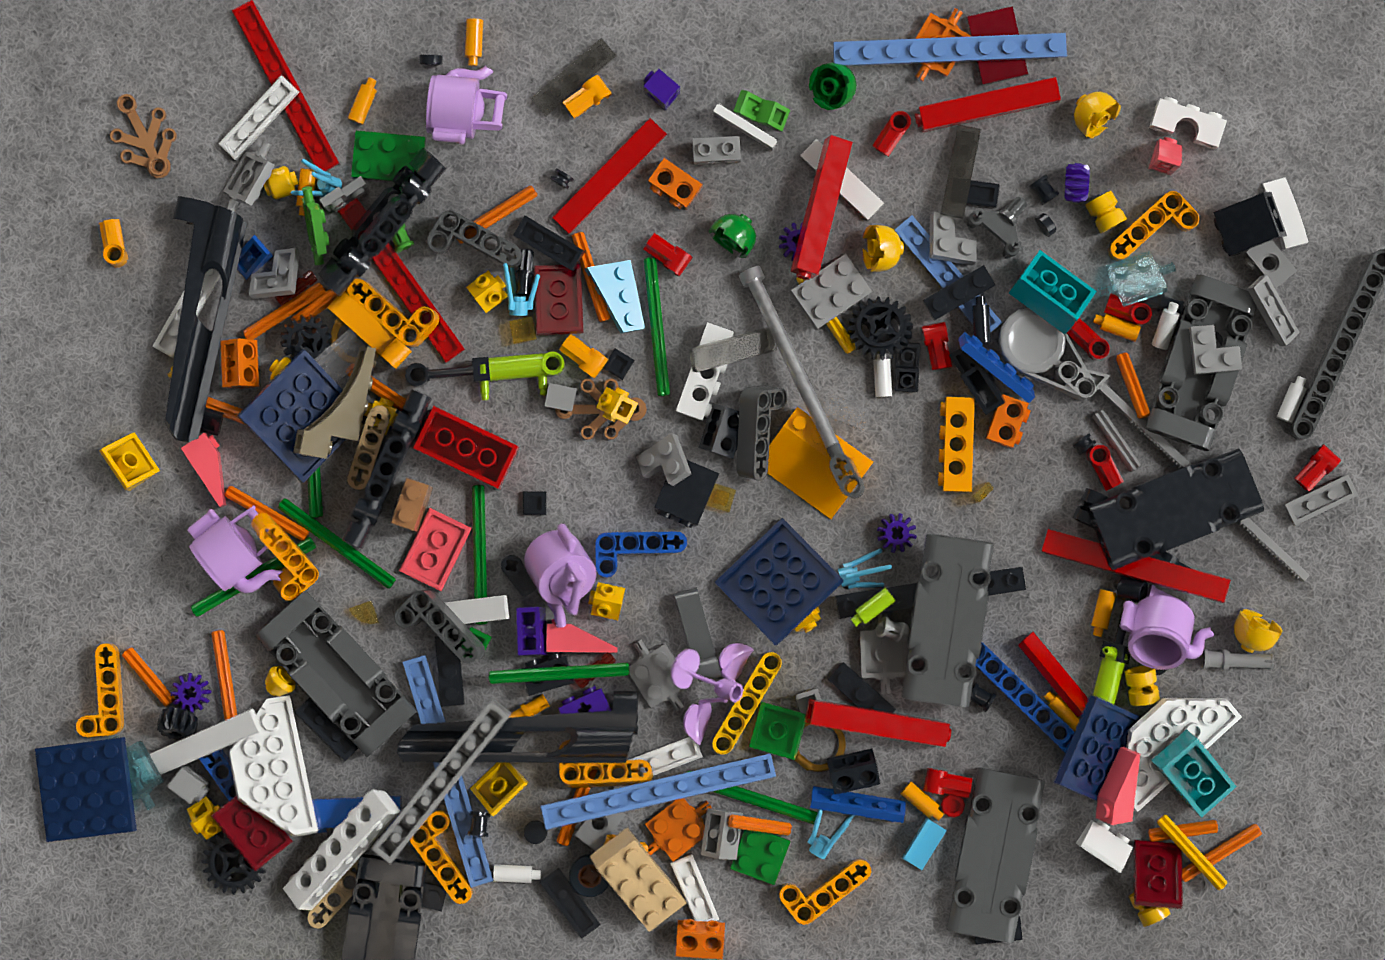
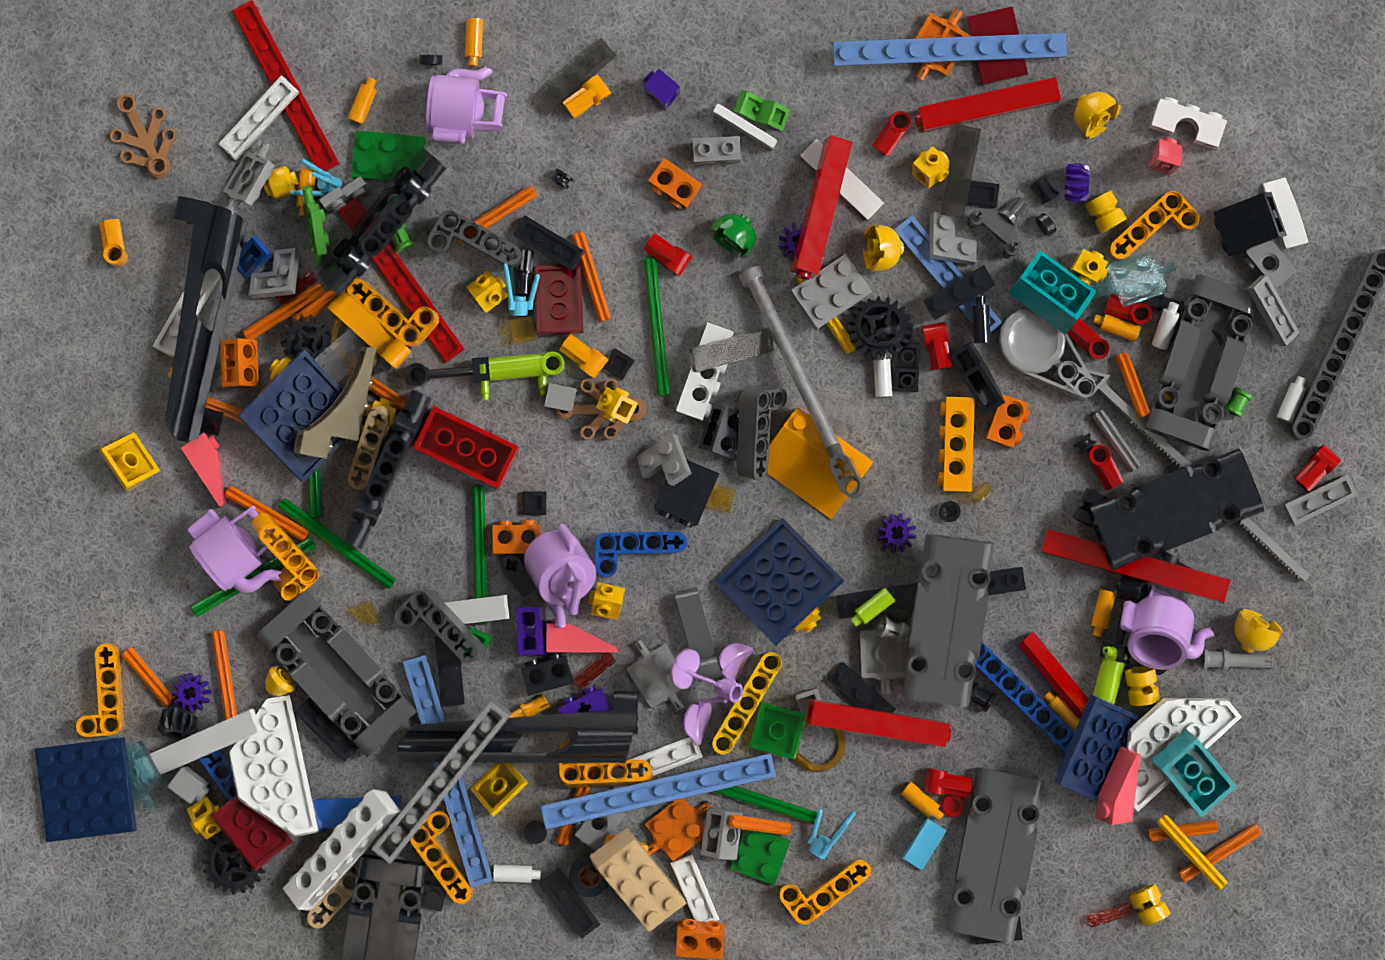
(412, 504): medium nougat brick -> none
(435, 549): coral tile -> none
(479, 824): black bush -> none
(516, 545): none -> orange brick
(559, 673): green axle -> none
(609, 176): red tile -> none
(620, 294): wing -> none
(832, 85): green cylinder -> none
(851, 575): medium azure plant -> none
(853, 771): black brick -> none
(858, 804): blue plate -> none
(930, 167): none -> yellow brick
(948, 504): none -> black bush
(991, 362): blue plate -> none
(1081, 267): none -> yellow brick
(1105, 845): white slope -> none
(1110, 914): none -> clear red axle
(1157, 874): dark red tile -> none
(1207, 356): light grey plate -> none
(1238, 402): none -> bright green bush

